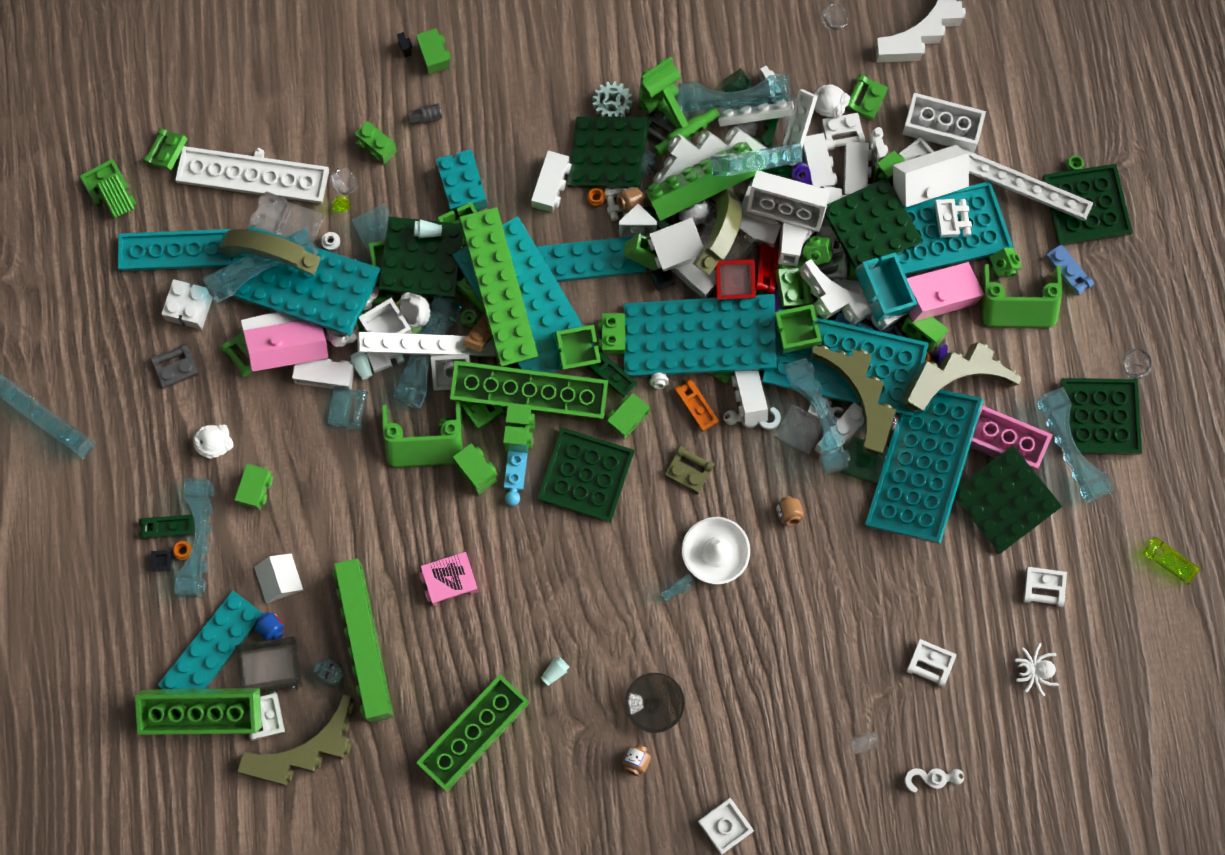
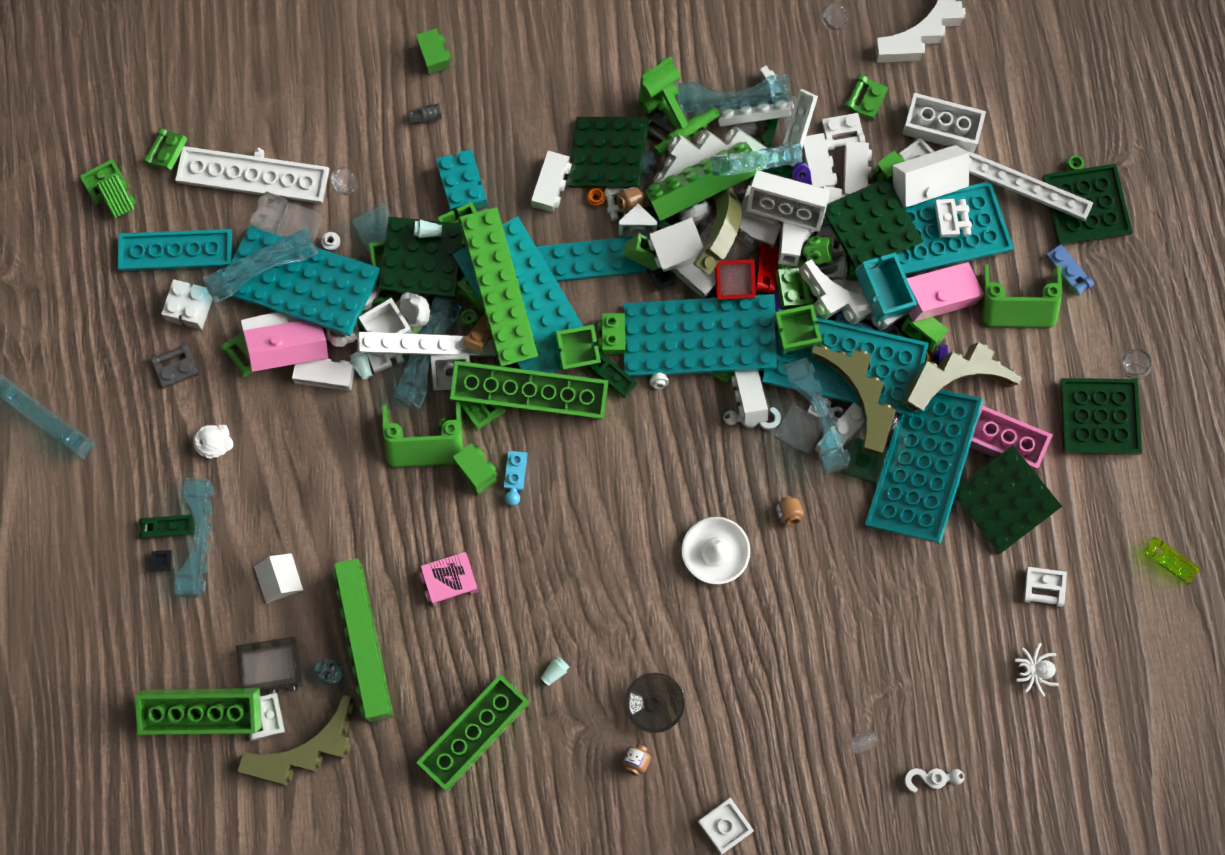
(178, 546): orange plate -> none
(213, 645): teal plate -> none
(254, 487): bright green brick -> none
(262, 244): olive arch -> none
(269, 626): blue head -> none
(341, 204): clear neon green plate -> none
(341, 408): clear light blue plate -> none
(375, 142): bright green brick -> none
(405, 44): black plate -> none
(518, 432): bright green piece -> none
(586, 475): dark green plate -> none
(612, 93): light aqua gear -> none
(628, 415): bright green brick -> none
(682, 585): clear light blue plate -> none
(687, 475): olive plate -> none
(696, 405): orange plate -> none
(736, 82): clear green panel -> none
(831, 101): white hair -> none
(877, 146): white plate -> none
(932, 656): white plate -> none
(1006, 262): bright green brick -> none
(1092, 481): clear light blue arch -> none

